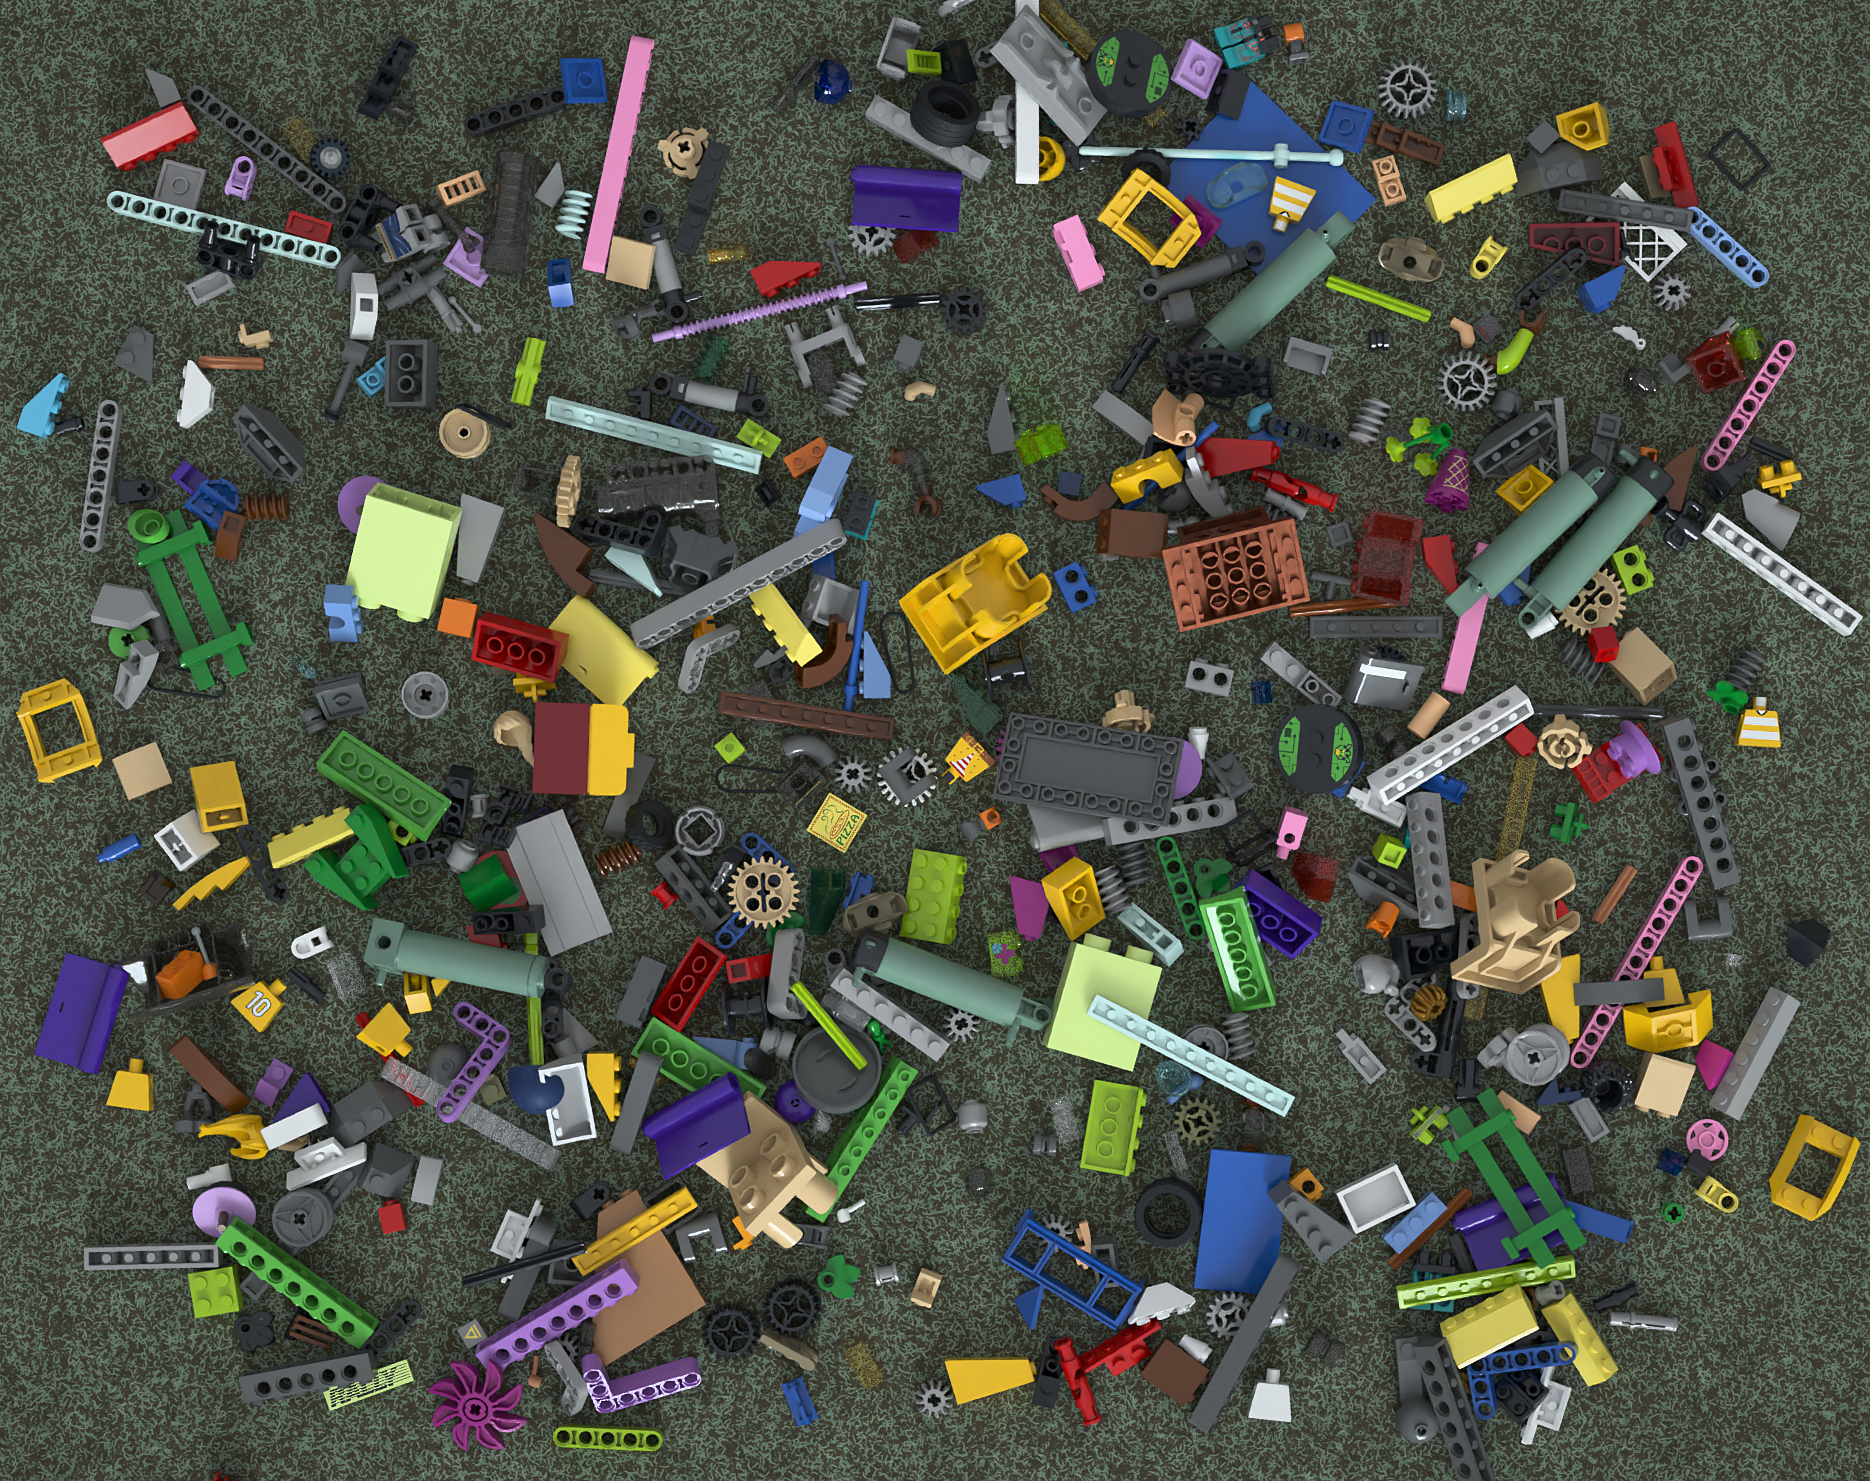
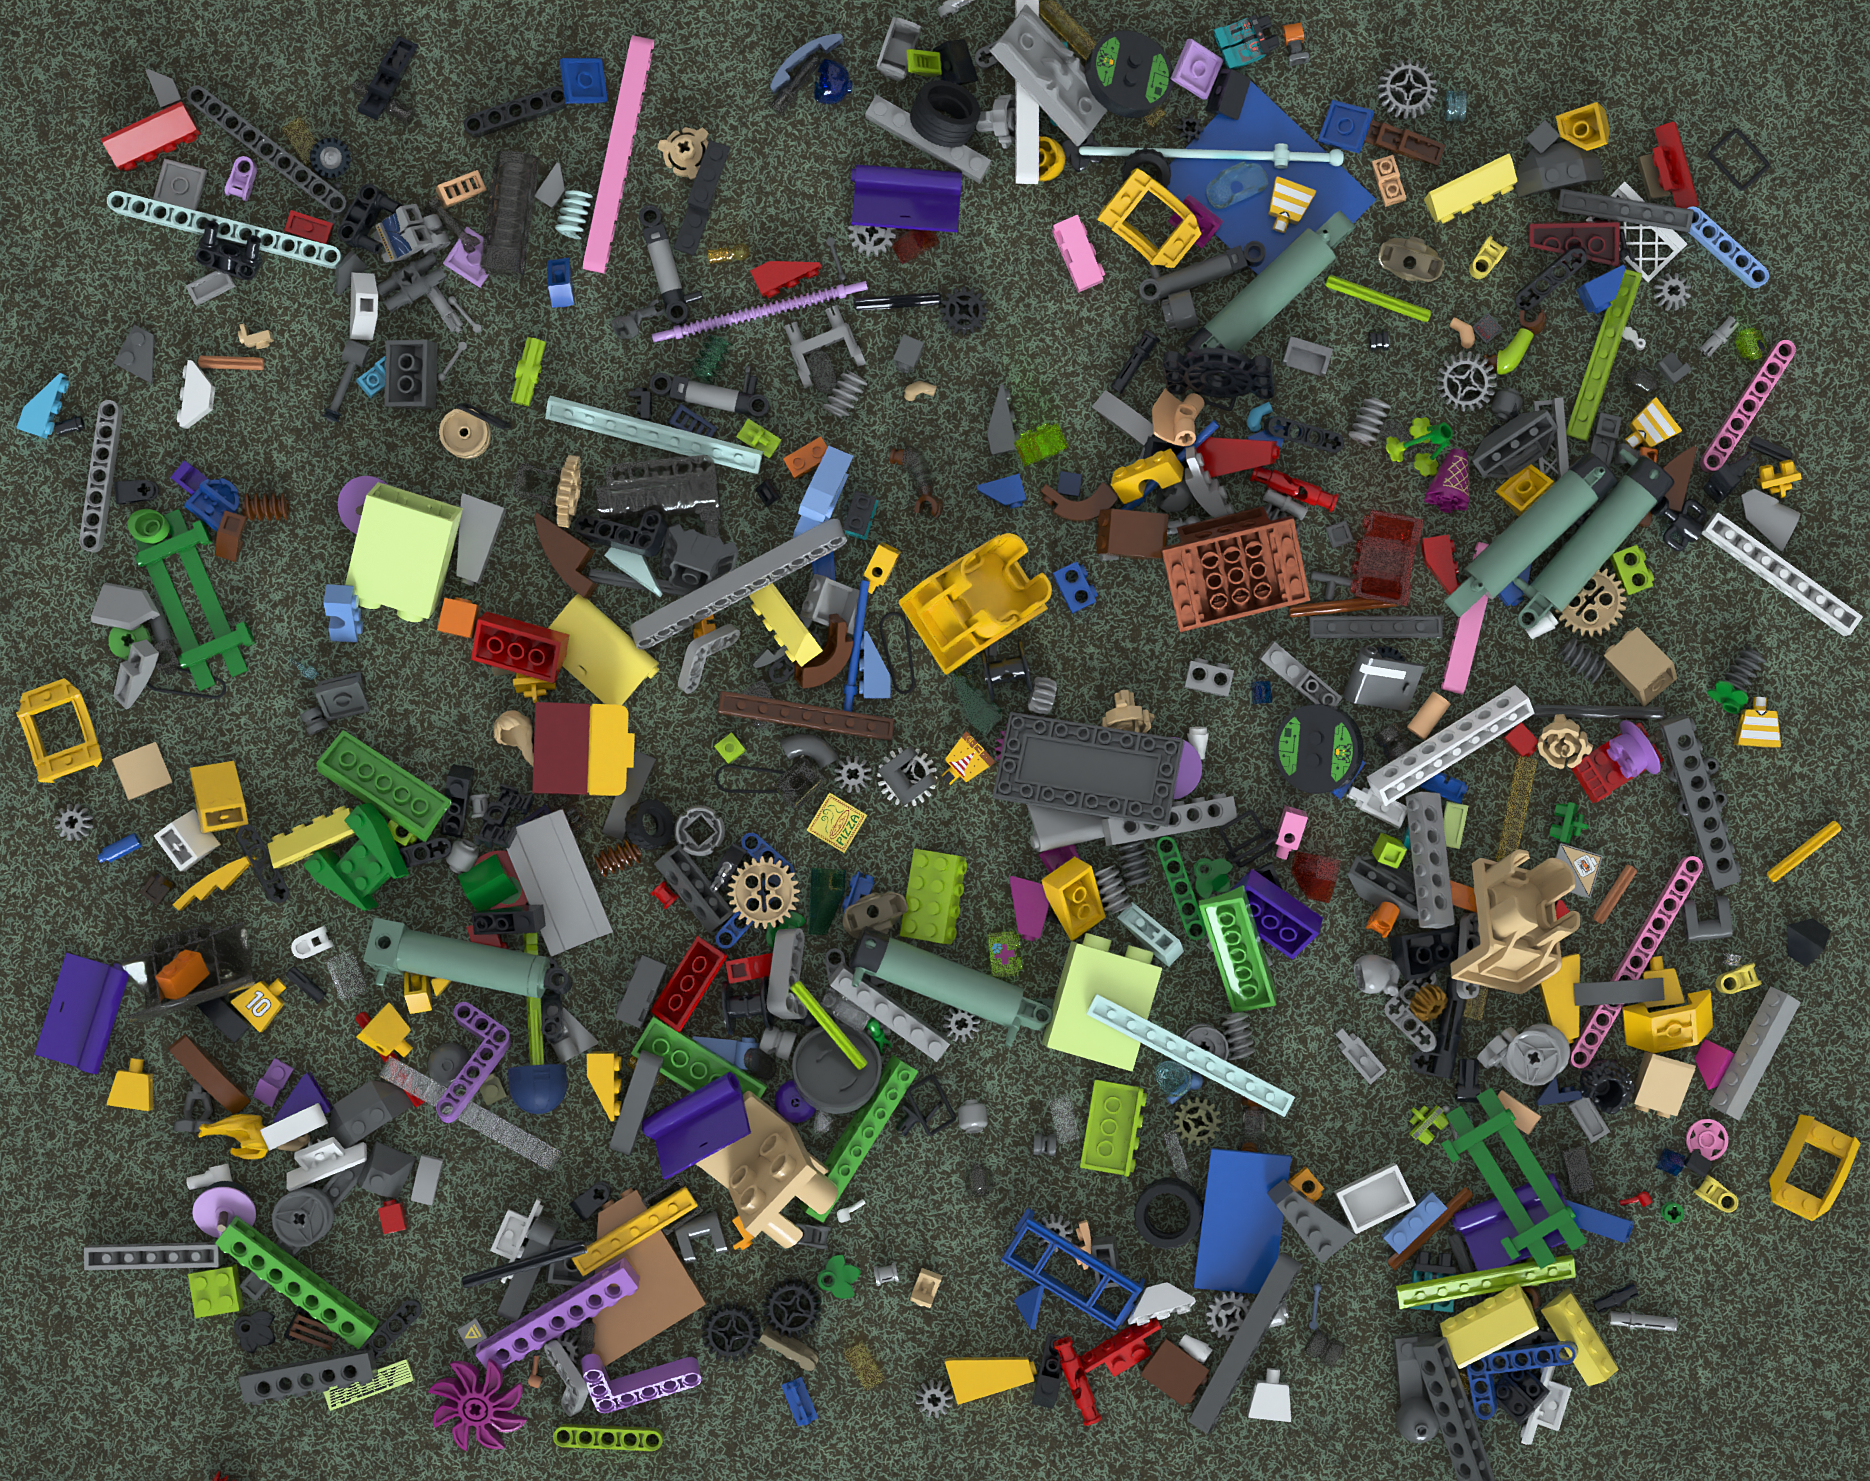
(68, 816): none -> light grey gear
(209, 969): hinge -> none
(225, 1018): none -> black slope
(270, 443): dark grey wedge -> none
(413, 690): light grey wheel -> none
(462, 347): none -> light grey hinge
(573, 1116): light grey slope -> none
(630, 262): tan tile -> none
(826, 43): none -> sand blue slope
(886, 559): none -> yellow torso
(986, 820): leg -> none
(1042, 695): none -> light grey gear
(1229, 775): dark grey bracket -> none
(1313, 1324): none -> sand blue hinge
(1454, 822): none -> yellowish green tile
(1547, 1293): light grey bush -> none
(1584, 866): none -> tile
(1603, 358): none -> lime tile
(1603, 644): red brick -> none
(1643, 1197): none -> red hand
(1652, 426): none -> torso
(1717, 363): clear red slope -> none
(1741, 978): none -> light yellow piece
(1804, 851): none -> yellow axle

